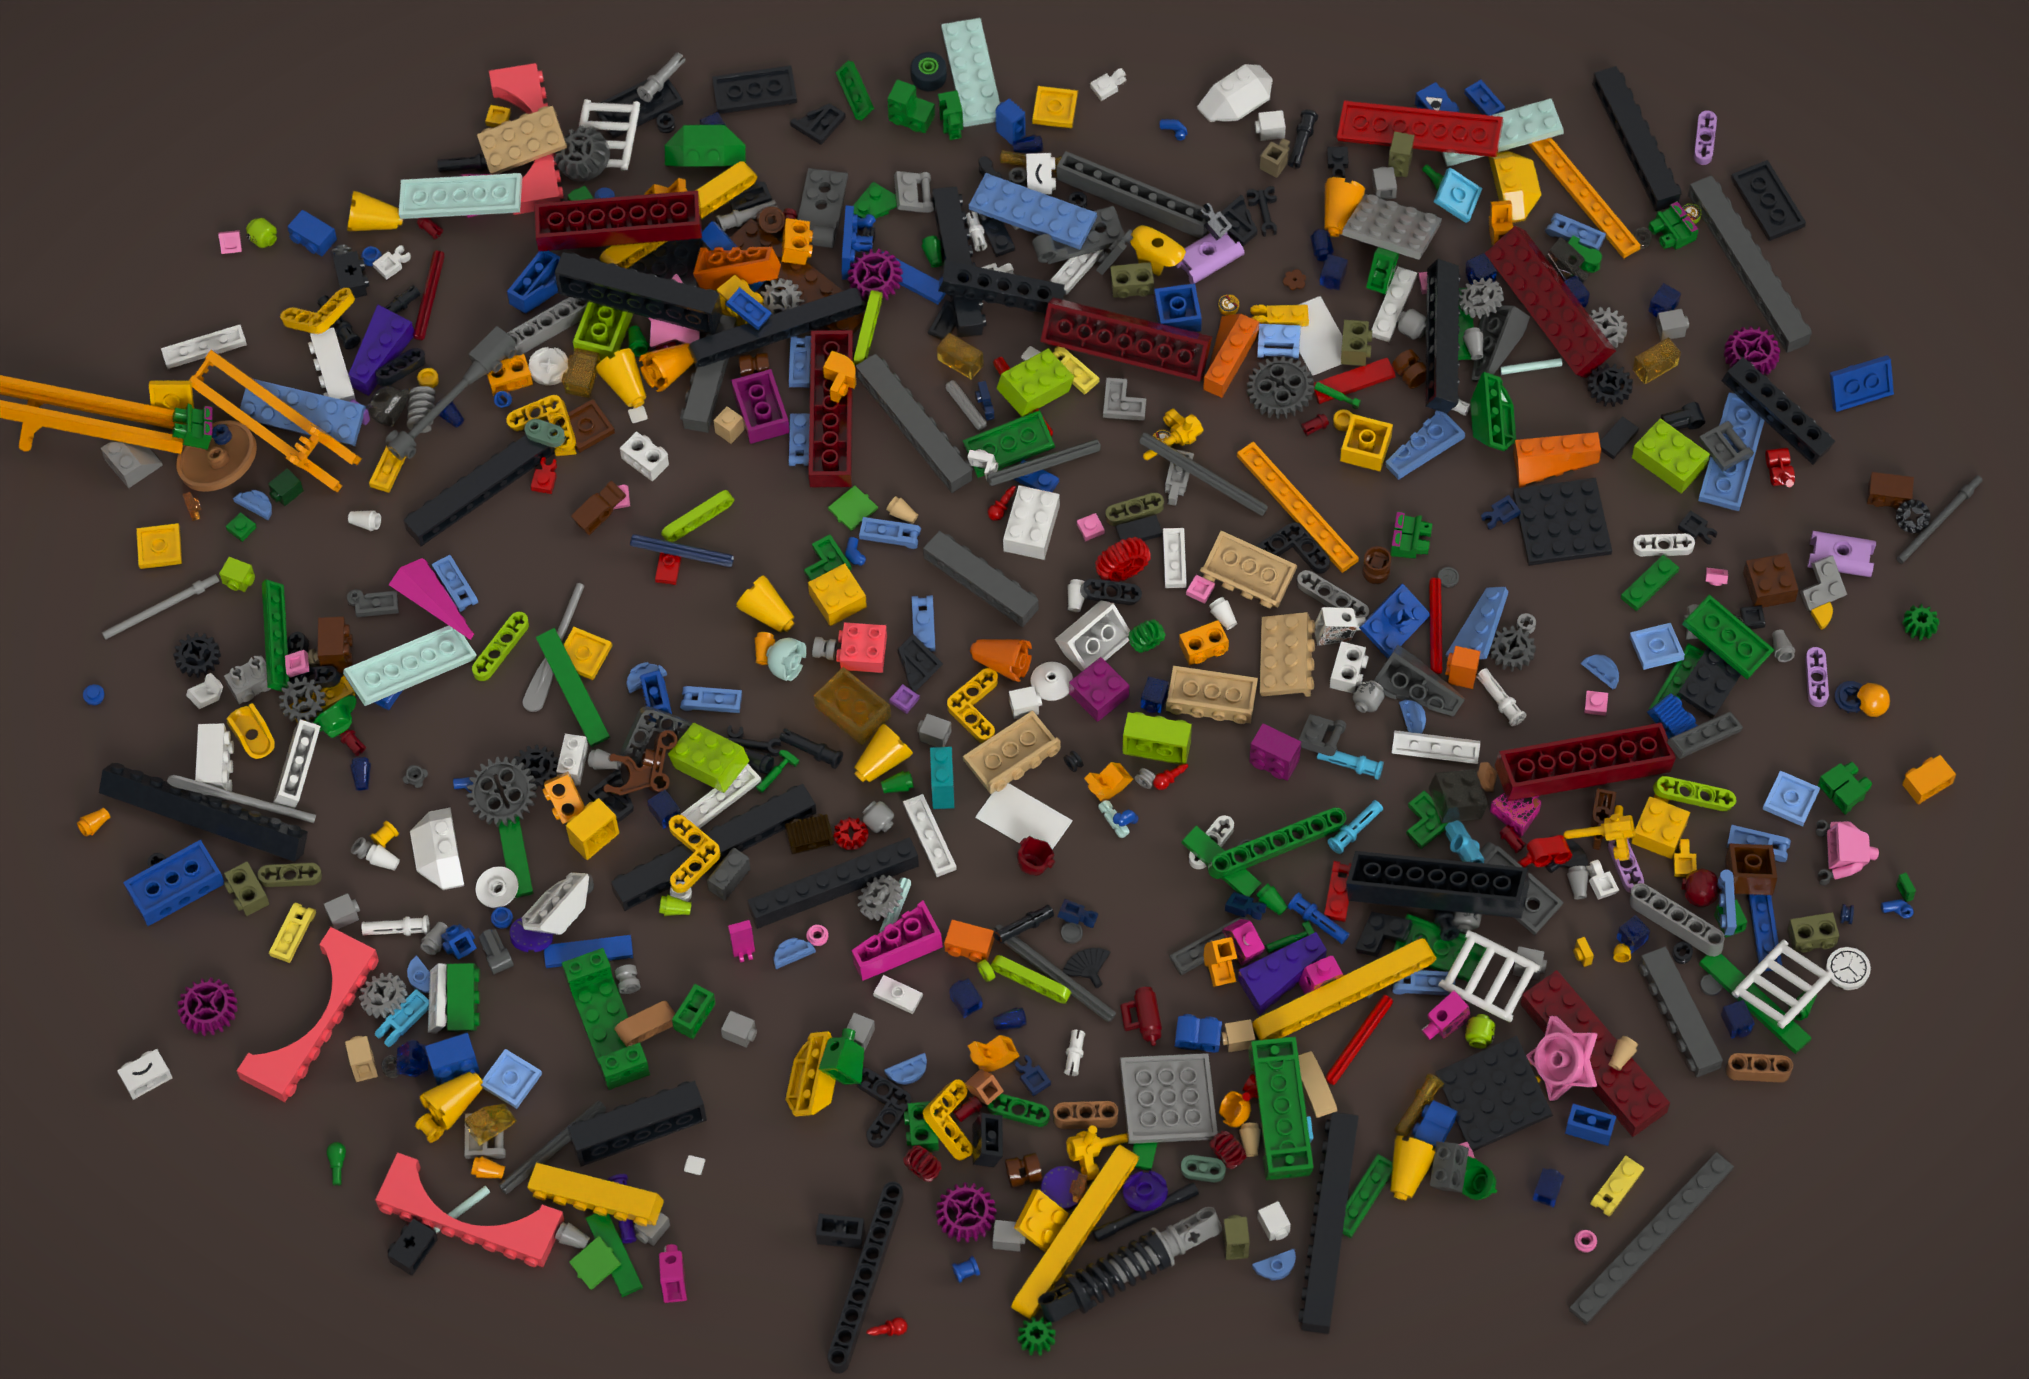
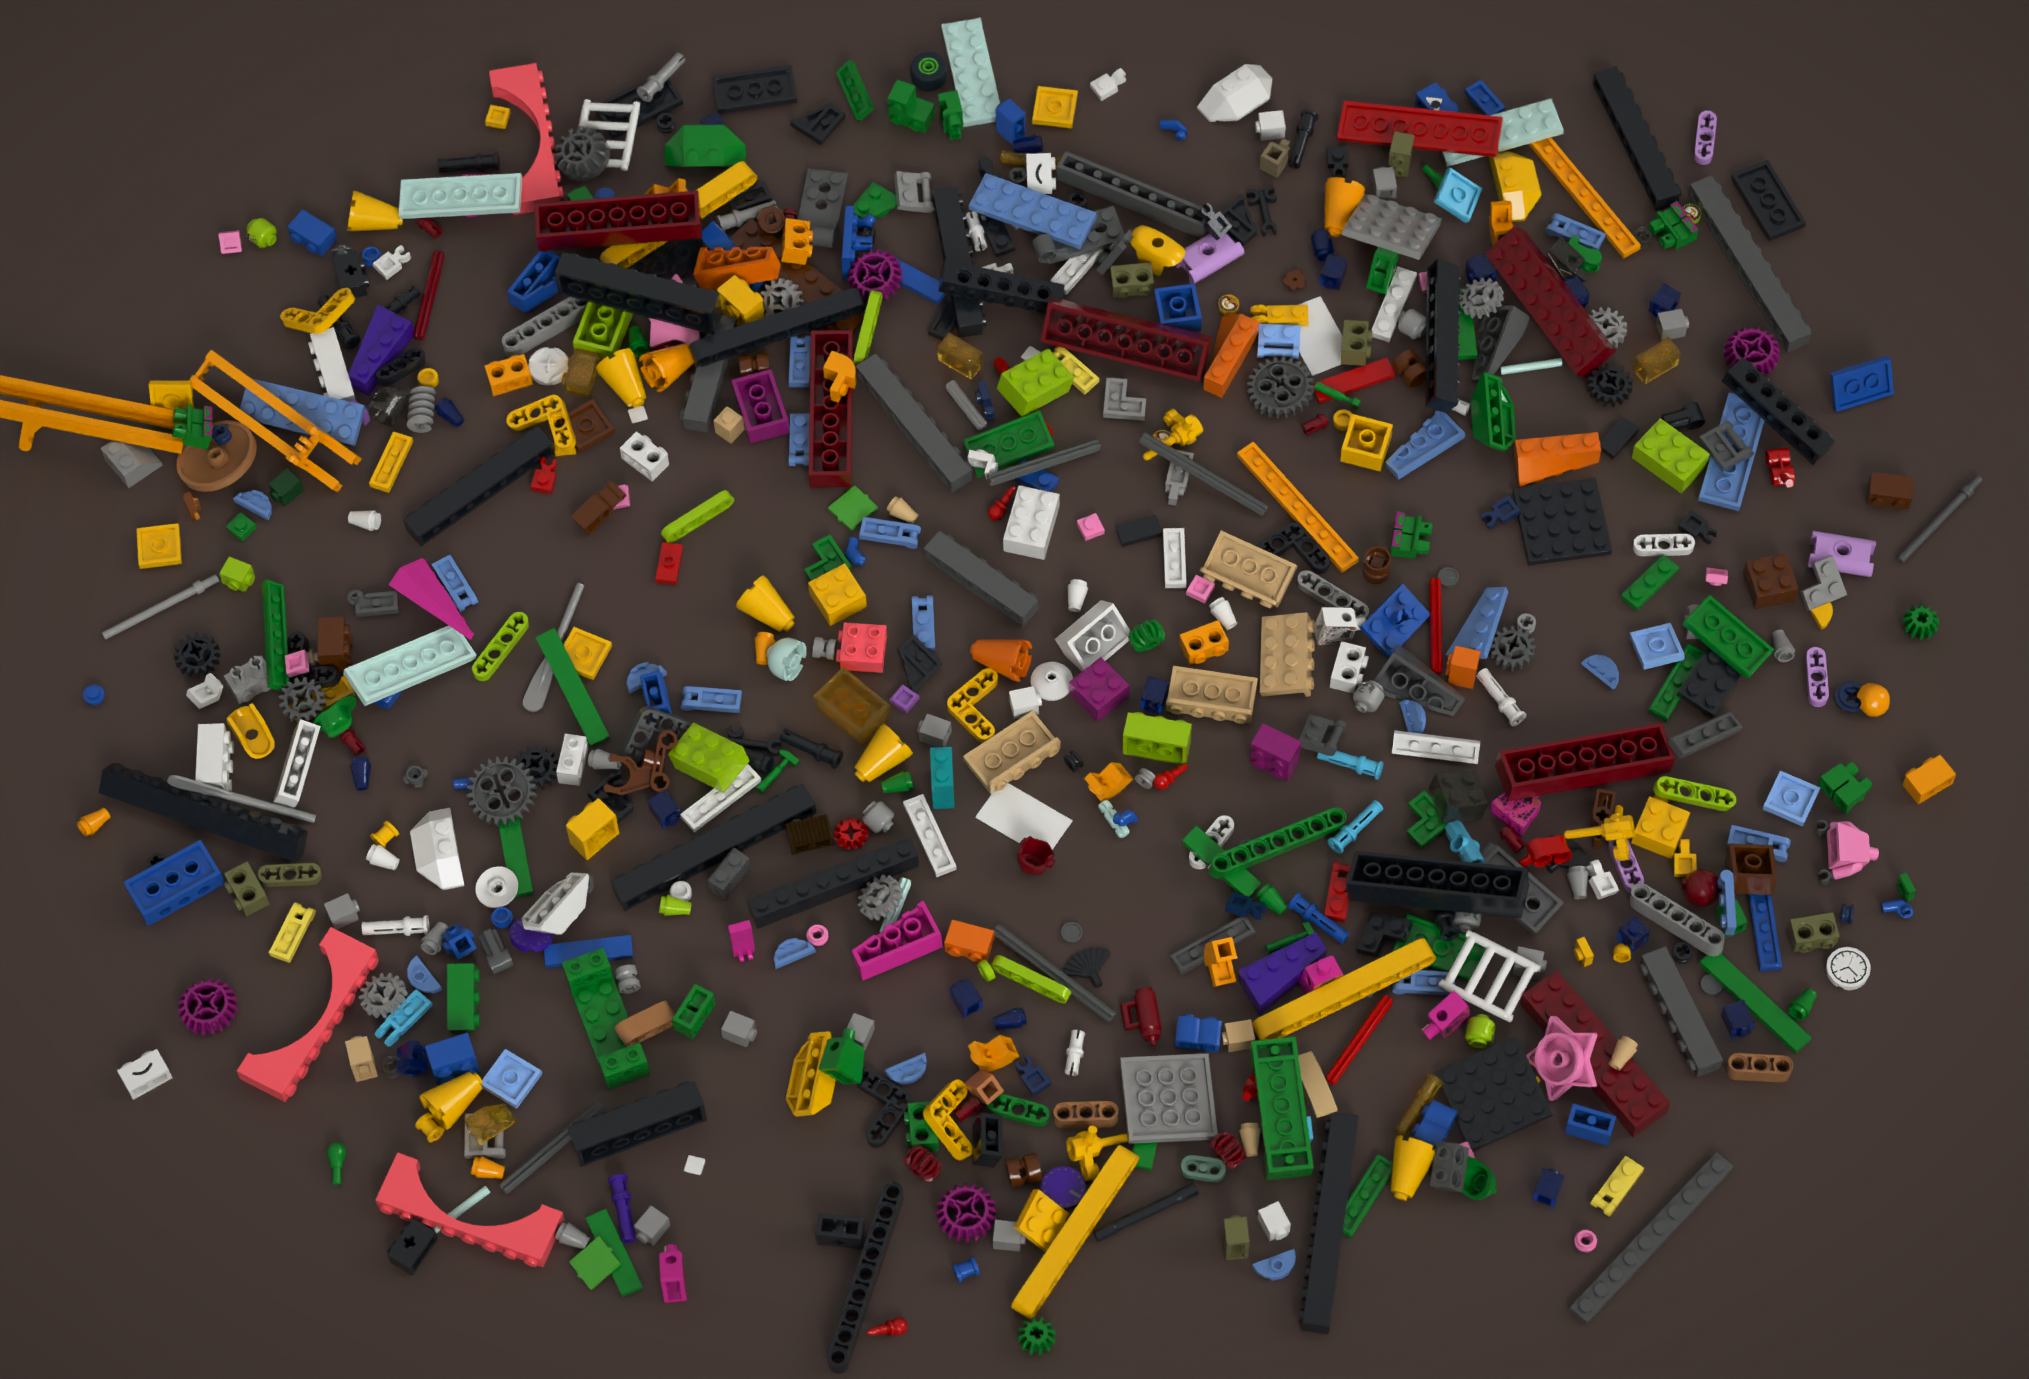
(199, 347): white plate -> none
(361, 847): light grey bush -> none
(437, 998): white plate -> none
(484, 359): dark grey bar -> none
(500, 401): blue hinge -> none
(522, 140): tan bracket -> none
(543, 433): sand green plate -> none
(570, 796): light orange brick -> none
(595, 1194): yellow brick -> none
(681, 550): dark blue axle -> none
(699, 849): yellow beam -> none
(748, 308): blue plate -> none
(898, 994): white plate -> none
(932, 250): green cone -> none
(1031, 920): black pin -> none
(1074, 912): dark blue plate -> none
(1078, 1187): clear orange plate -> none
(1118, 509): olive beam -> none
(1119, 588): black beam -> none
(1122, 1267): black piece -> none
(1123, 560): red gear -> none
(1145, 1191): dark purple tile -> none
(1234, 1109): light orange hair -> none
(1245, 939): dark pink torso -> none
(1474, 341): light grey cone -> none
(1487, 776): medium nougat plate -> none
(1596, 703): bright pink plate -> none
(1672, 716): blue brick -> none
(1753, 617): black tile -> none
(1796, 1005): white bar -> none
(1904, 512): black gear -> none

